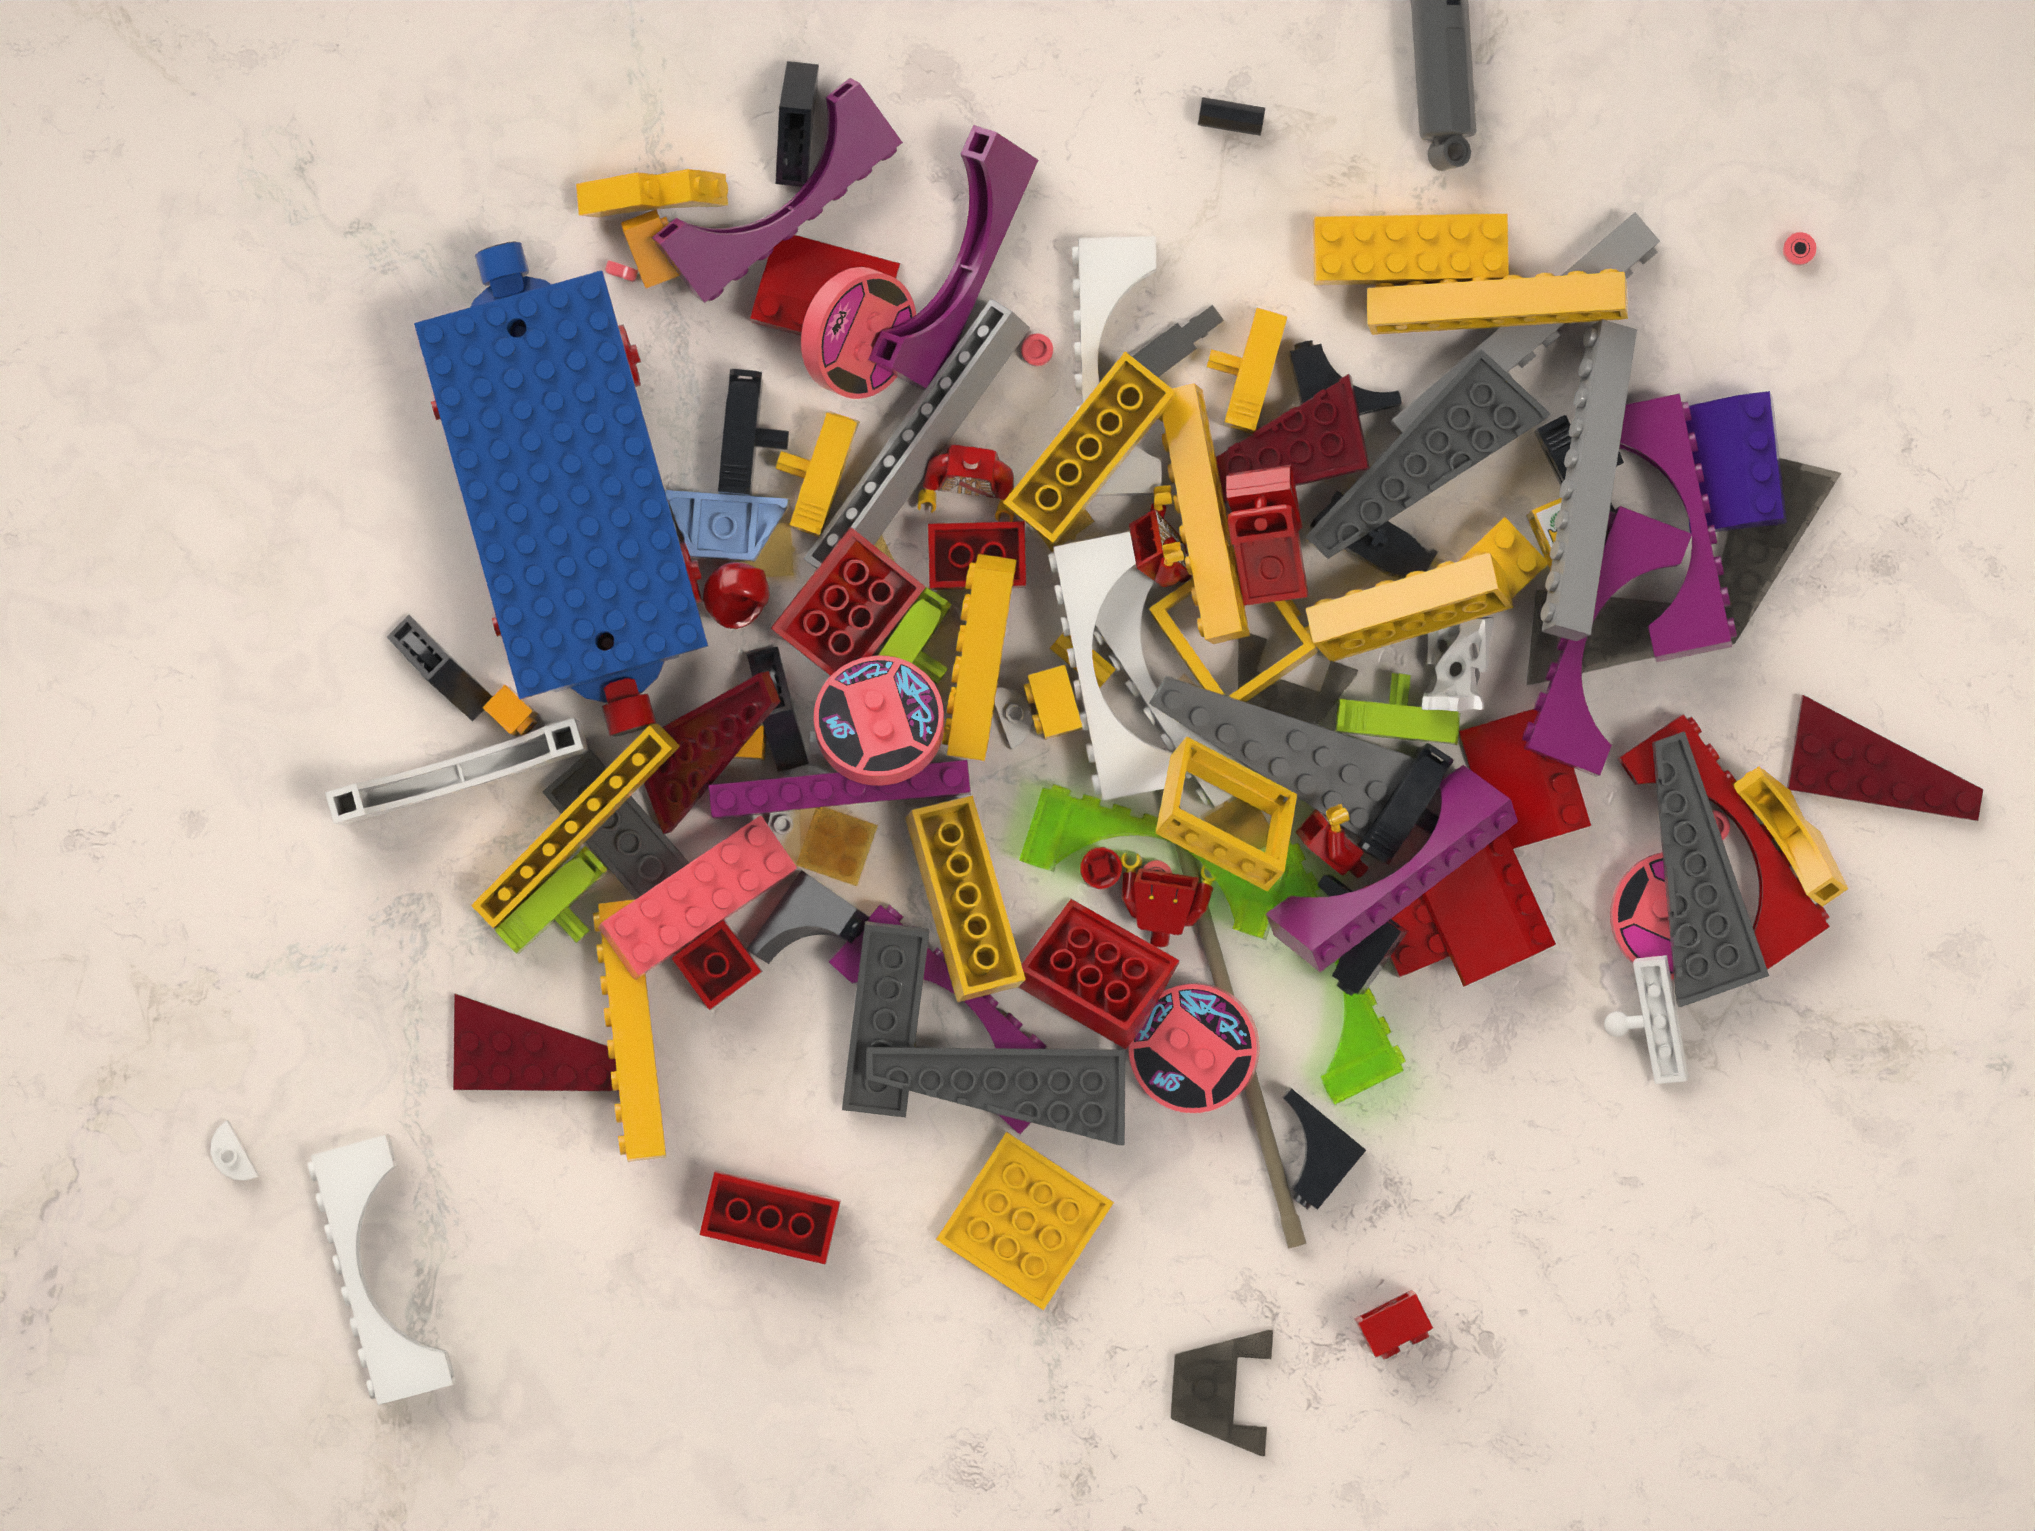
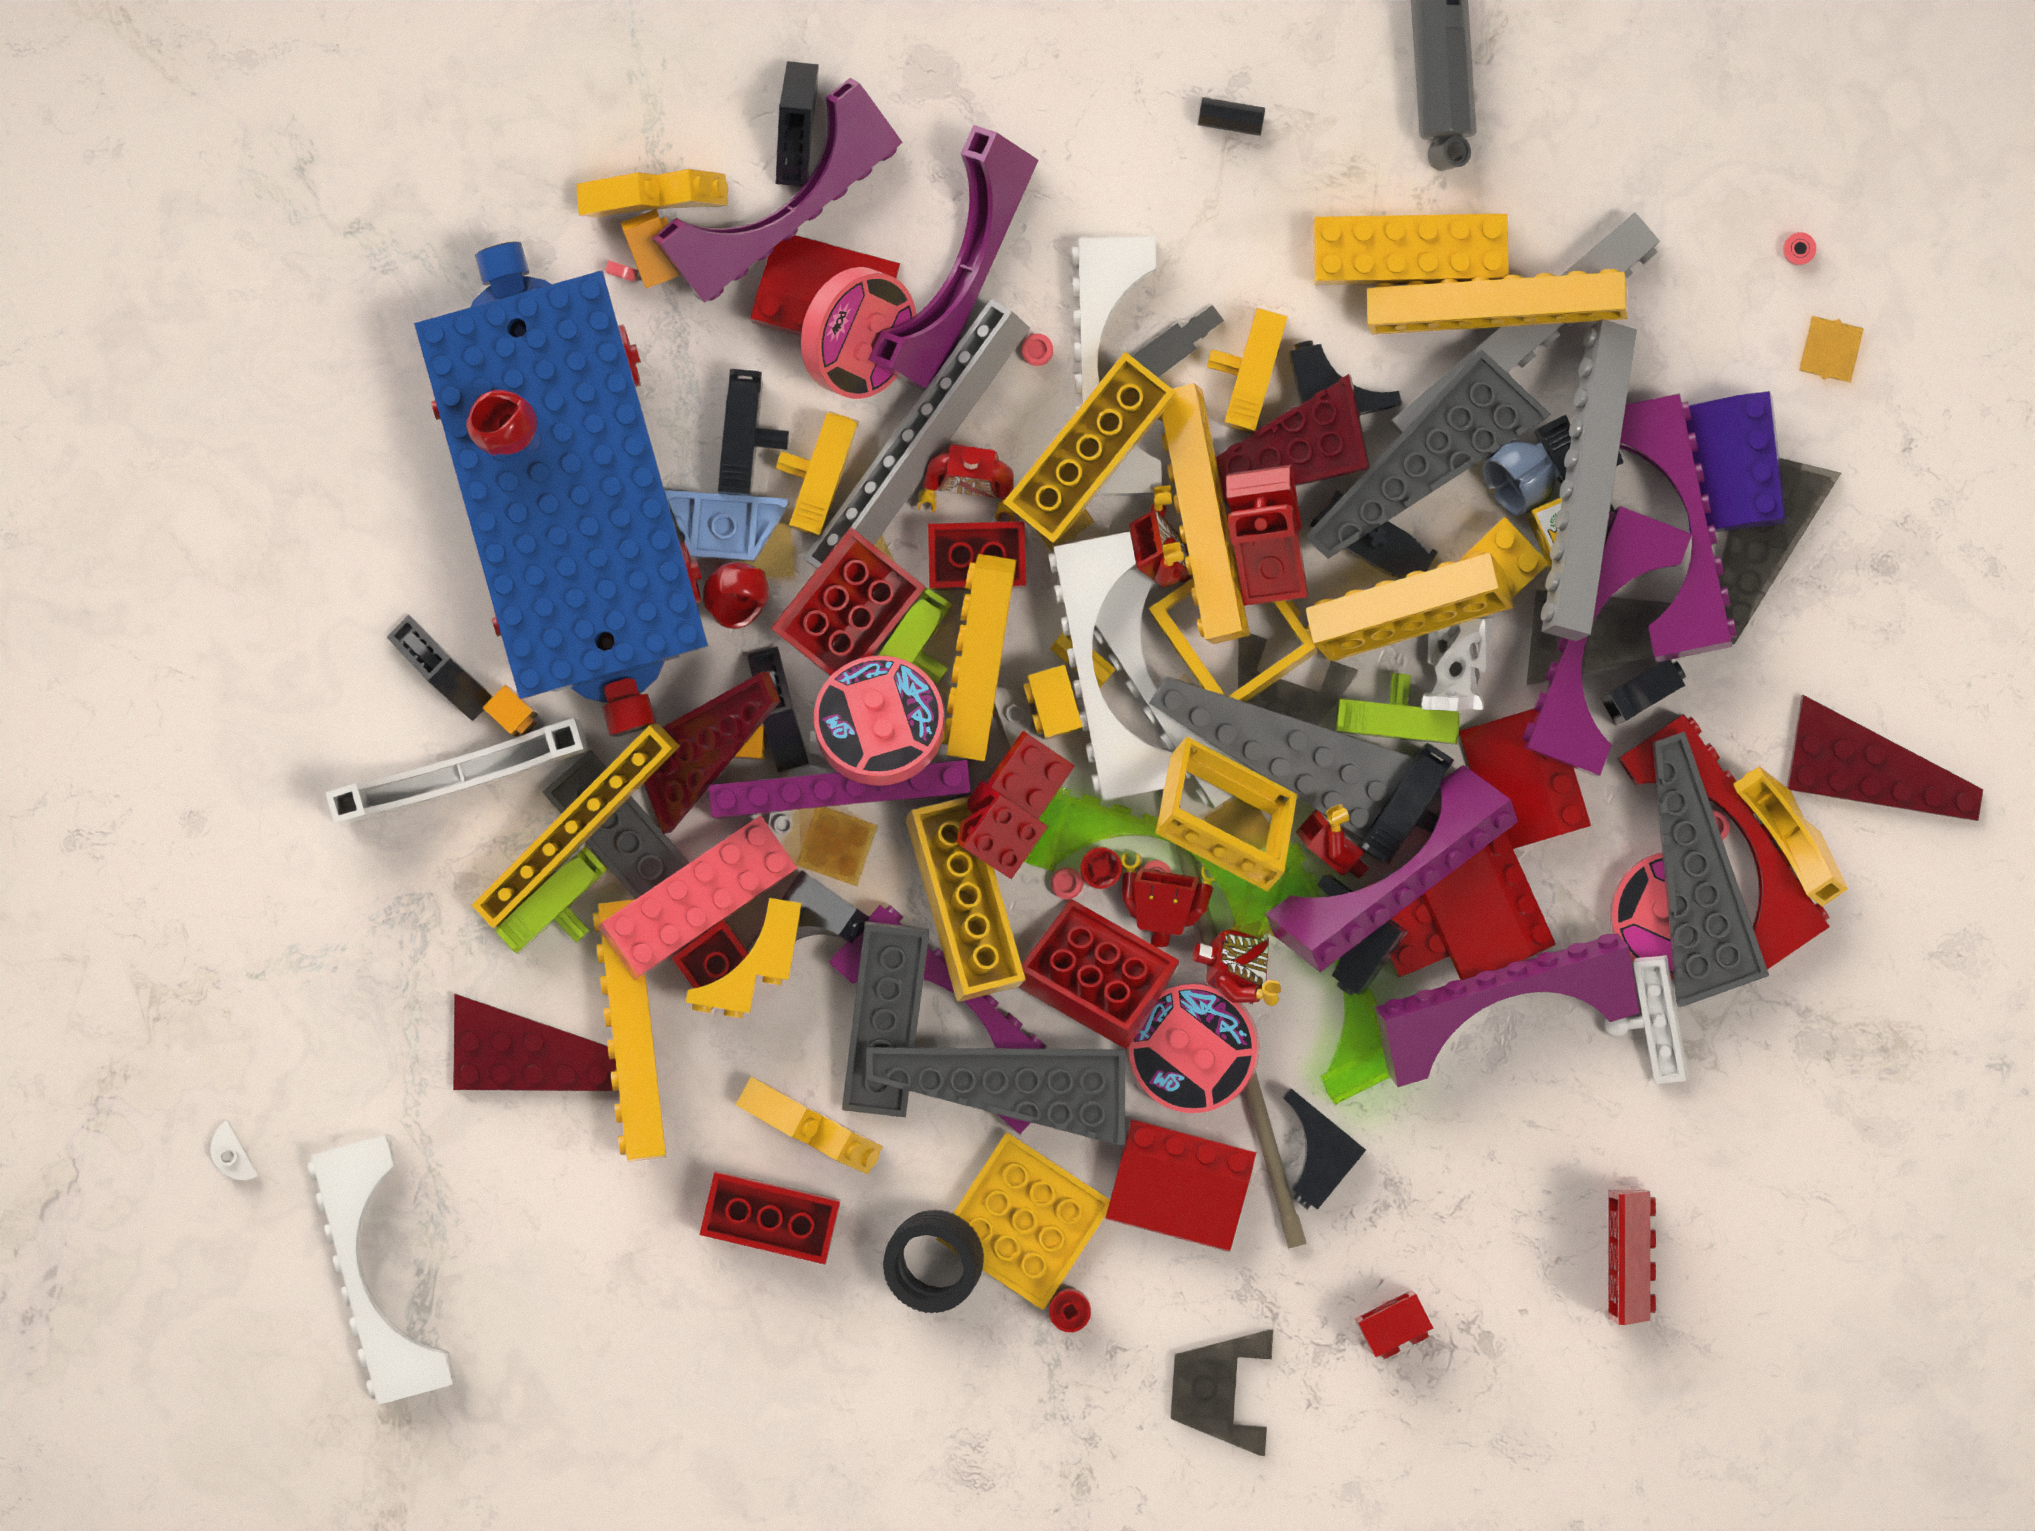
(501, 422): none -> red piece
(768, 958): none -> yellow arch
(809, 1126): none -> yellow arch
(915, 1292): none -> black tyre
(1010, 804): none -> red piece
(1067, 883): none -> coral tile
(1069, 1310): none -> red wheel
(1180, 1185): none -> red slope
(1238, 967): none -> torso
(1421, 1024): none -> magenta arch
(1521, 476): none -> sand blue piece
(1630, 1256): none -> slope
(1643, 691): none -> black arch
(1831, 349): none -> clear yellow piece

